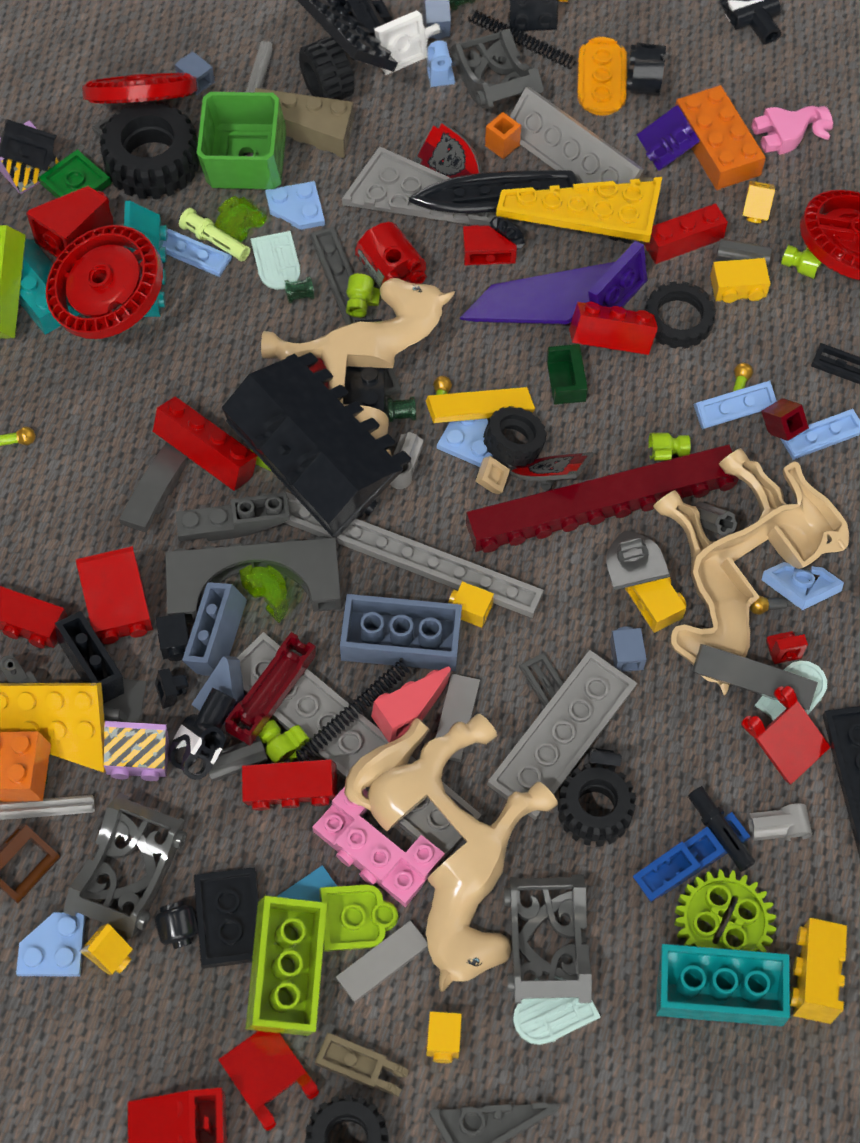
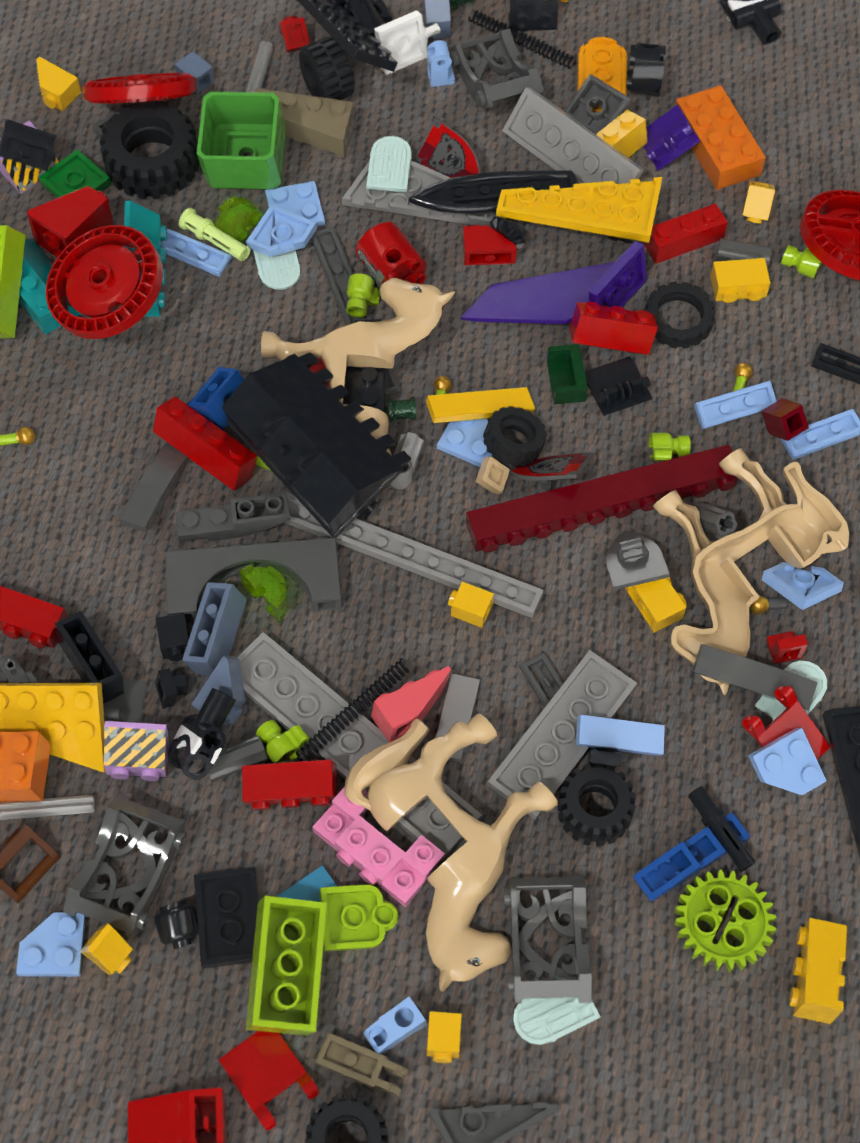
(56, 85): none -> yellow slope
(114, 595): red slope -> none
(215, 394): none -> blue brick
(270, 689): dark red piece -> none
(281, 232): none -> light blue plate
(294, 33): none -> red bracket
(299, 289): clear green bush -> none
(382, 961): light grey tile -> none
(389, 165): none -> light aqua window
(393, 628): sand blue brick -> none
(395, 1026): none -> light blue leg
(502, 135): orange brick -> none
(595, 94): none -> dark grey brick
(617, 385): none -> black hinge
(620, 735): none -> light blue tile
(626, 133): none -> yellow brick
(628, 649): sand blue brick -> none
(723, 985): teal slope -> none
(784, 823): light grey piece -> none
(788, 127): bright pink hips -> none
(788, 763): none -> light blue plate

